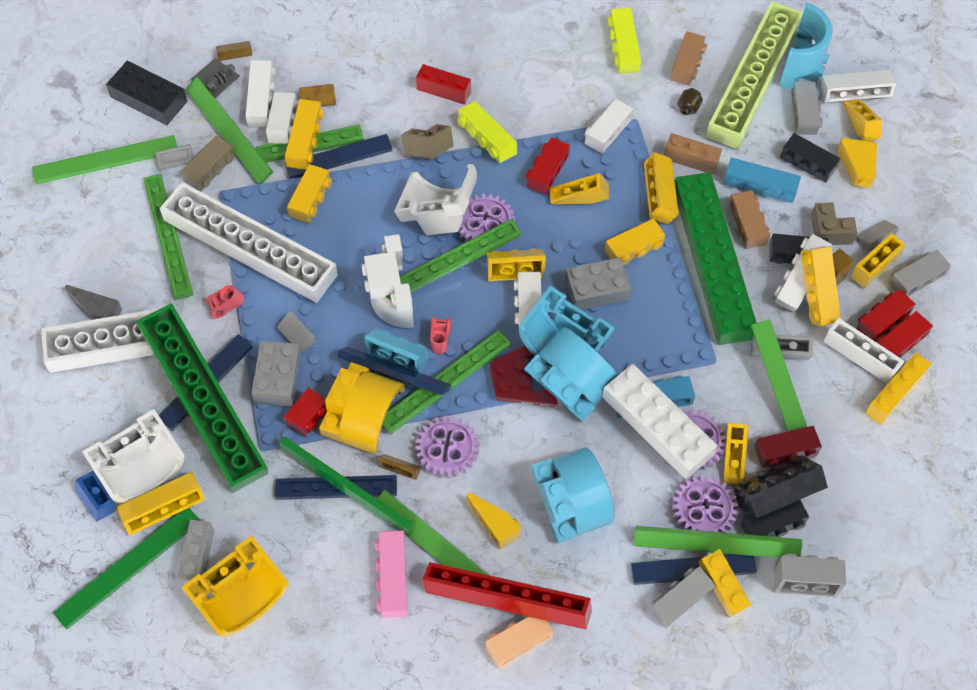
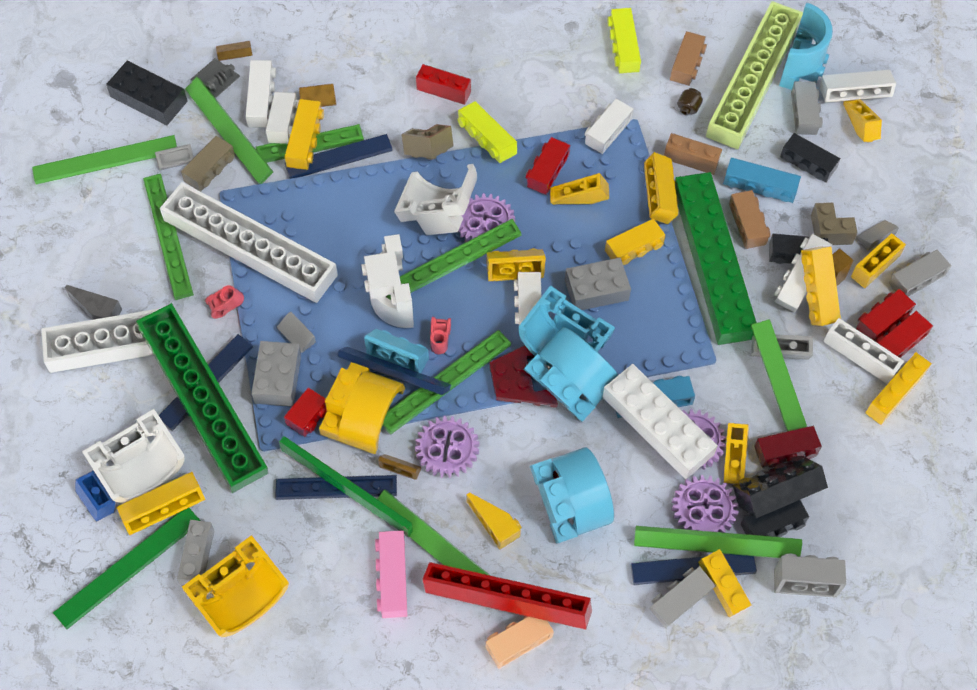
(309, 193): yellow brick -> none
(859, 160): yellow slope -> none

